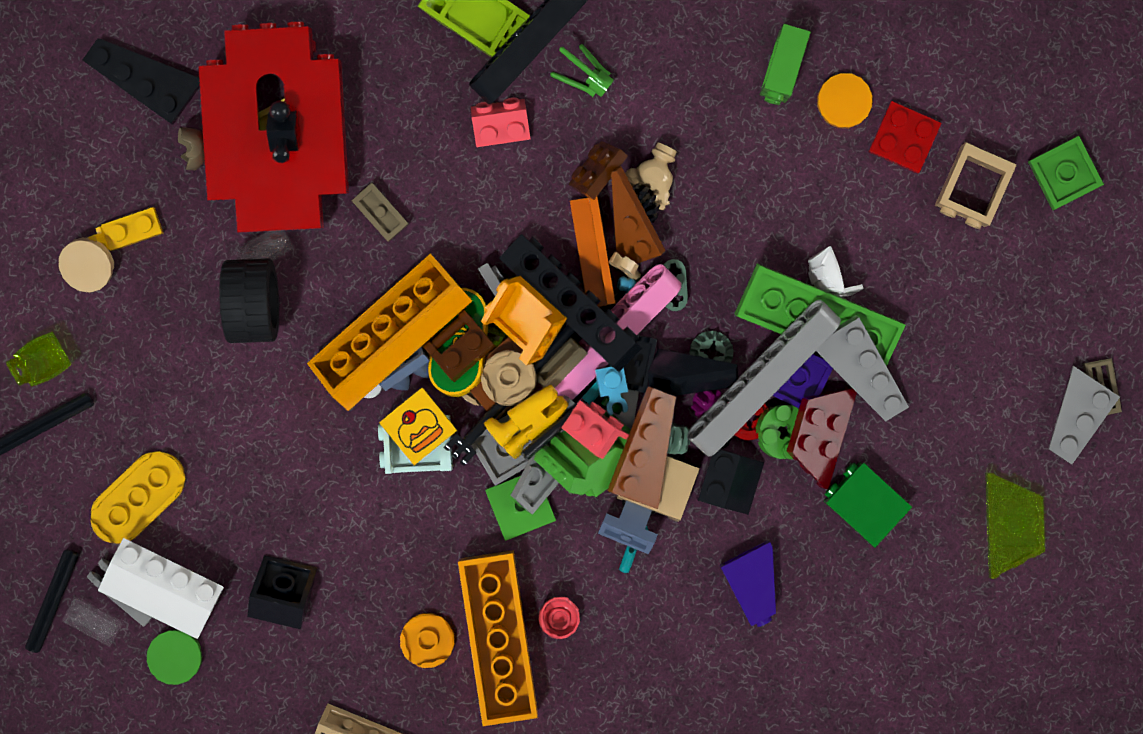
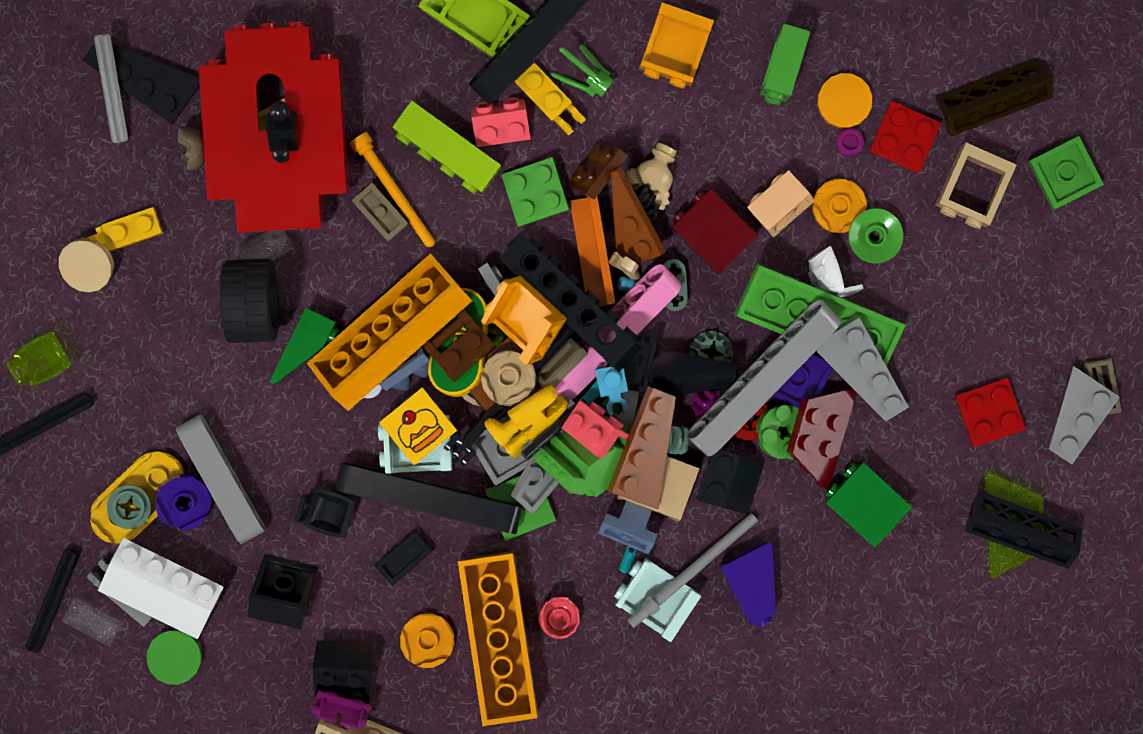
(110, 88): none -> light grey axle
(119, 514): none -> sand green gear
(178, 516): none -> dark purple plate
(220, 479): none -> light grey beam
(308, 339): none -> green slope
(326, 512): none -> black piece
(343, 669): none -> black slope
(353, 711): none -> magenta hinge
(363, 145): none -> light orange piece
(404, 557): none -> black tile
(428, 498): none -> black beam
(446, 147): none -> lime brick
(536, 192): none -> bright green plate
(548, 97): none -> yellow hinge
(647, 582): none -> light aqua panel
(651, 605): none -> light grey bar
(676, 45): none -> light orange panel
(713, 230): none -> dark red panel
(780, 203): none -> light nougat brick
(833, 213): none -> light orange tile
(849, 142): none -> magenta tile
(889, 233): none -> bright green dish
(990, 412): none -> red plate
(998, 100): none -> dark brown fence
(1024, 535): none -> black fence

